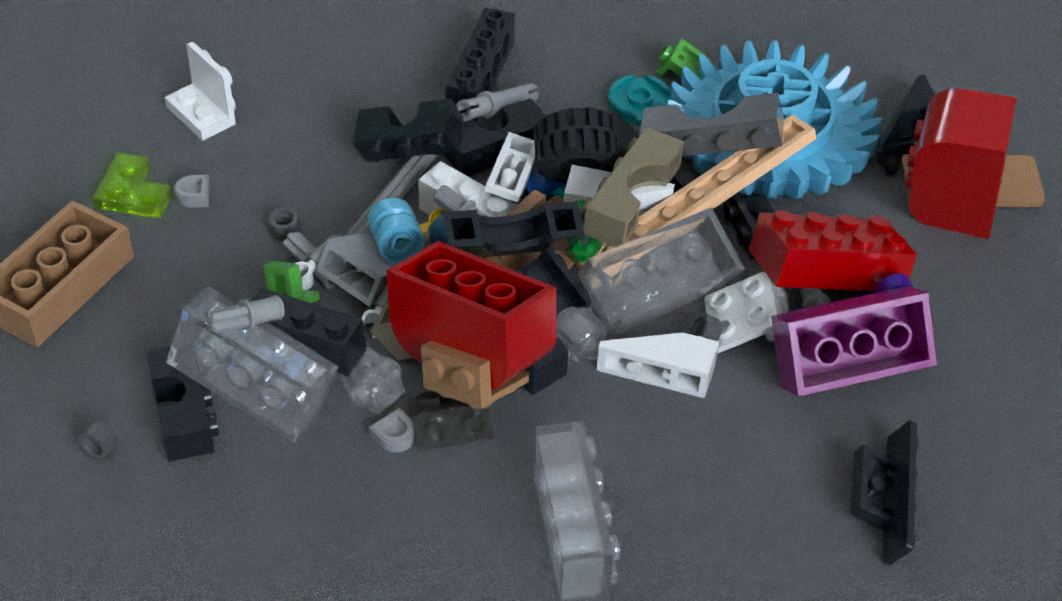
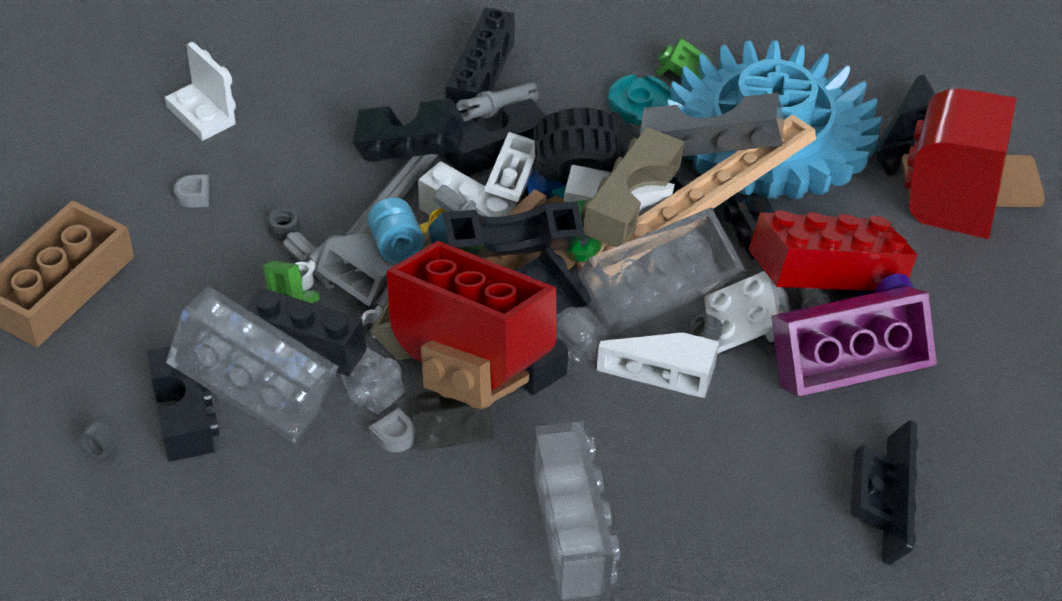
(127, 192): clear neon green plate -> none
(245, 314): light grey axle -> none

